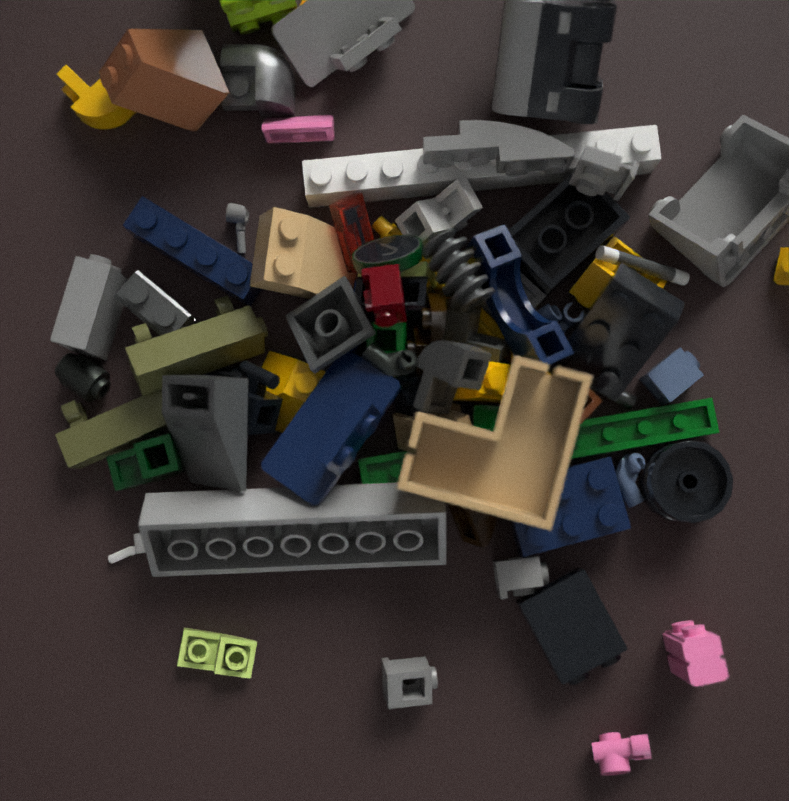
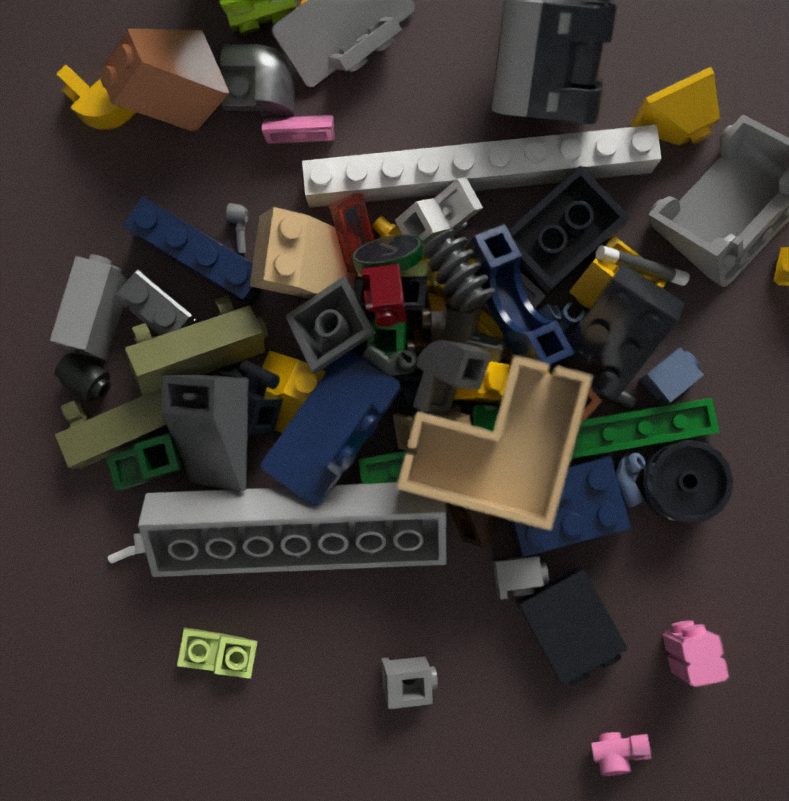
(511, 145): light grey slope -> none
(601, 173): light grey plate -> none
(683, 109): none -> yellow slope

